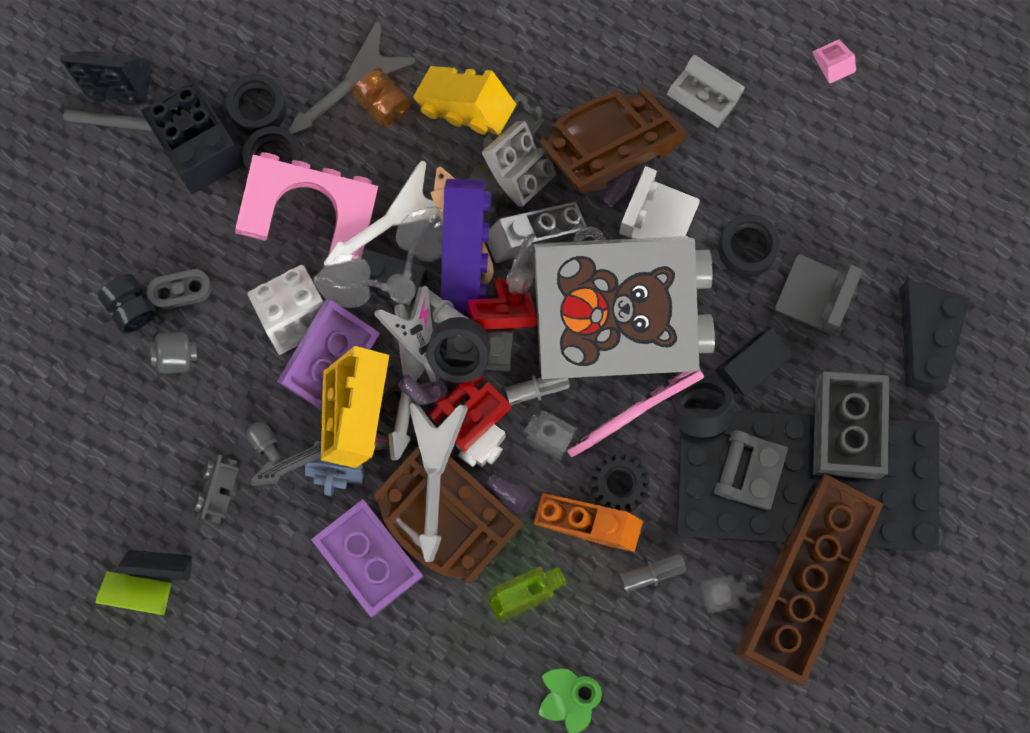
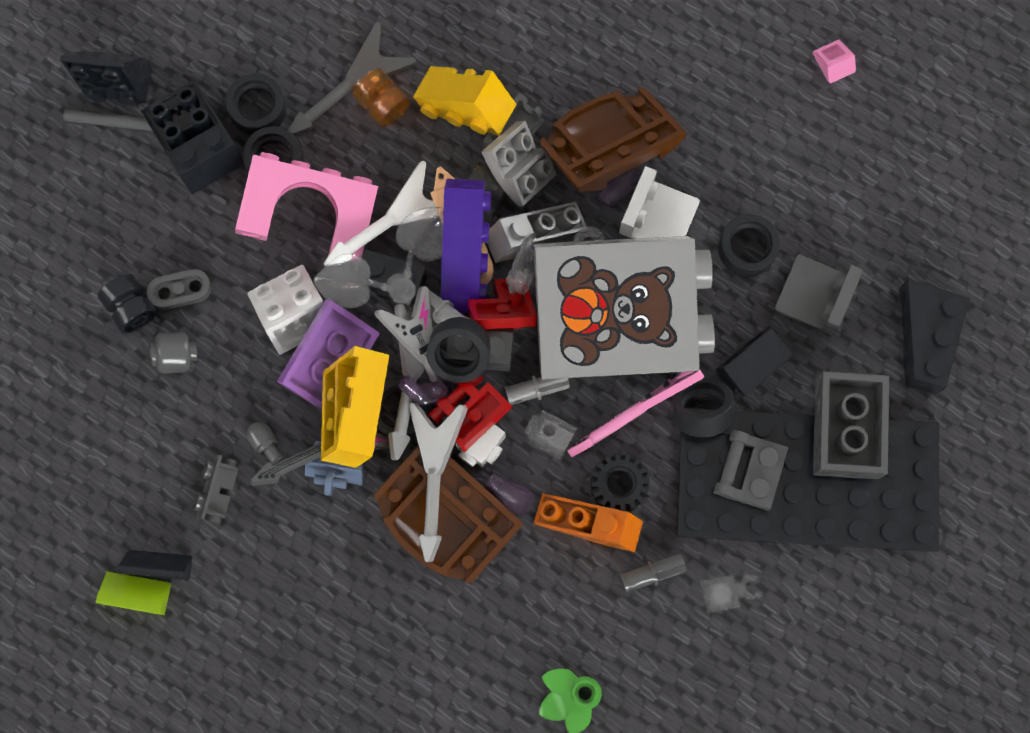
(367, 558): medium lavender plate -> none
(514, 599): clear neon green torso -> none
(706, 91): light grey bracket -> none
(809, 581): reddish brown slope -> none

